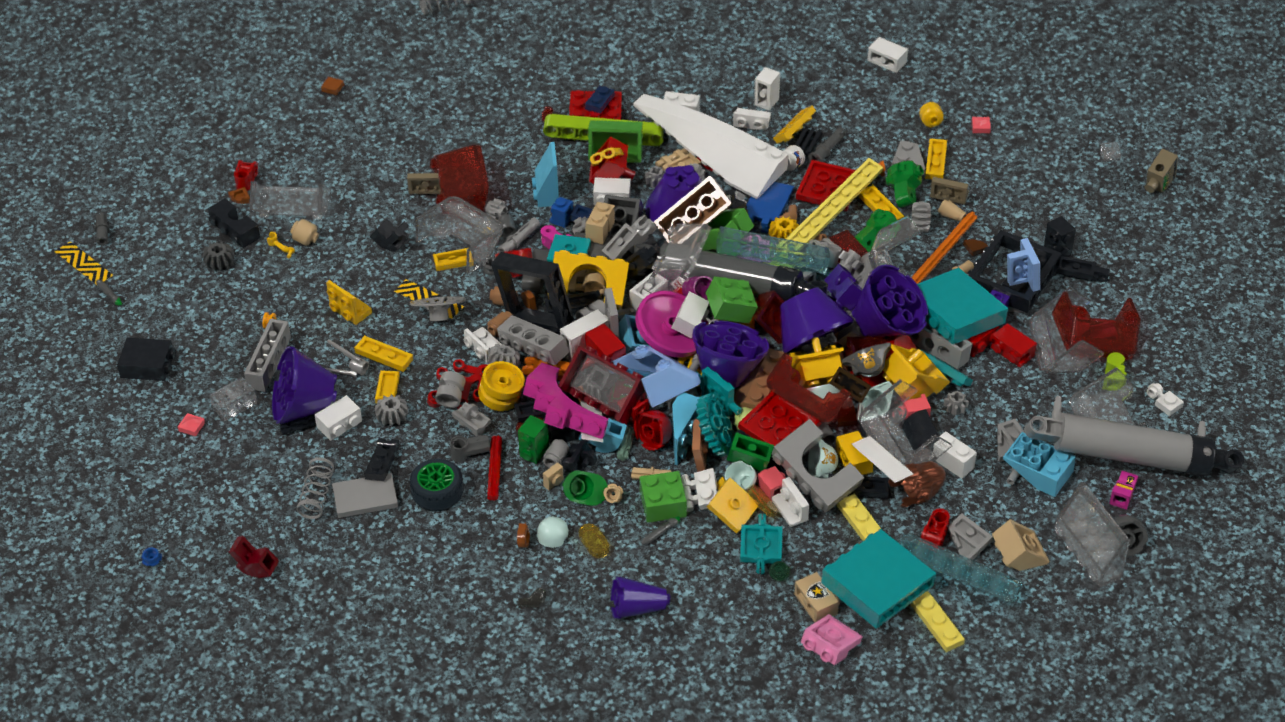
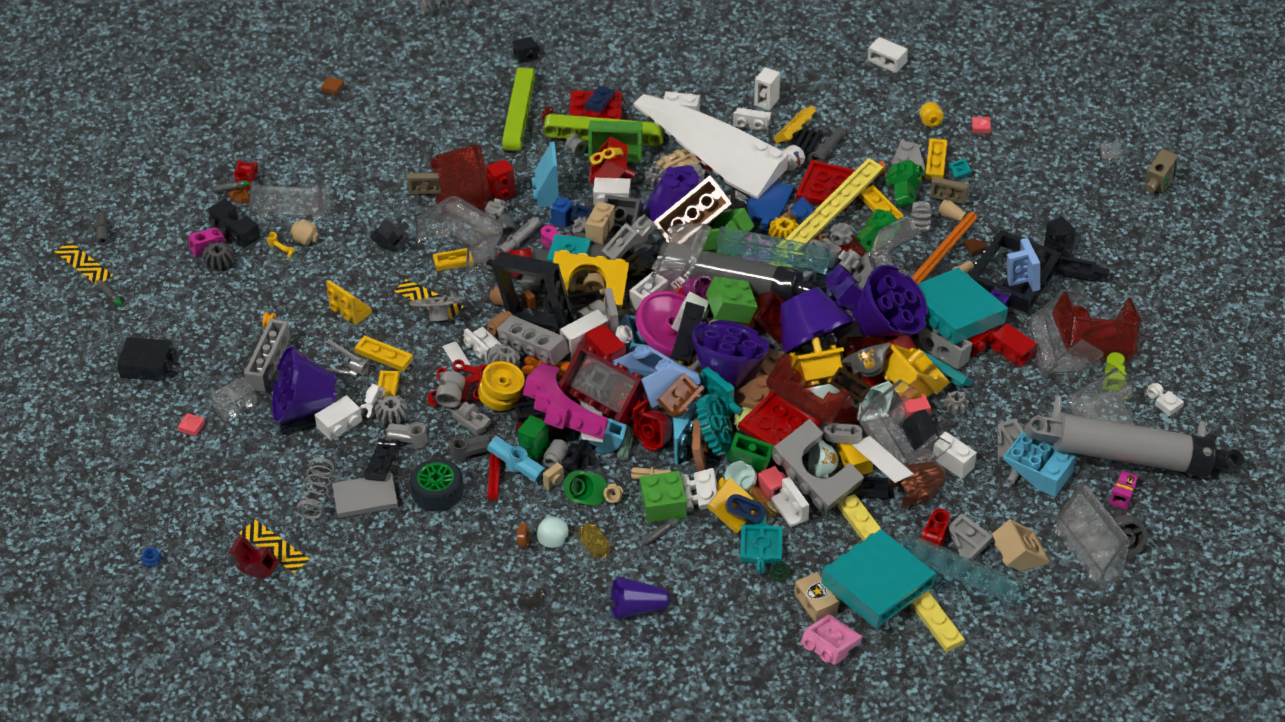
(201, 239): none -> dark pink leg
(230, 186): none -> dark grey piece
(285, 553): none -> sticker
(373, 394): none -> white plate
(412, 434): none -> light grey piece
(454, 352): none -> white sticker
(501, 180): none -> red brick
(516, 459): none -> medium azure piece
(518, 109): none -> lime beam
(525, 49): none -> black brick
(576, 145): none -> light grey wheel
(624, 334): none -> white plate
(680, 395): none -> dark orange bracket
(684, 343): none -> black plate
(744, 509): none -> dark blue plate
(802, 209): none -> blue brick
(841, 234): none -> light grey gear
(843, 433): none -> light grey beam
(960, 169): none -> teal tile

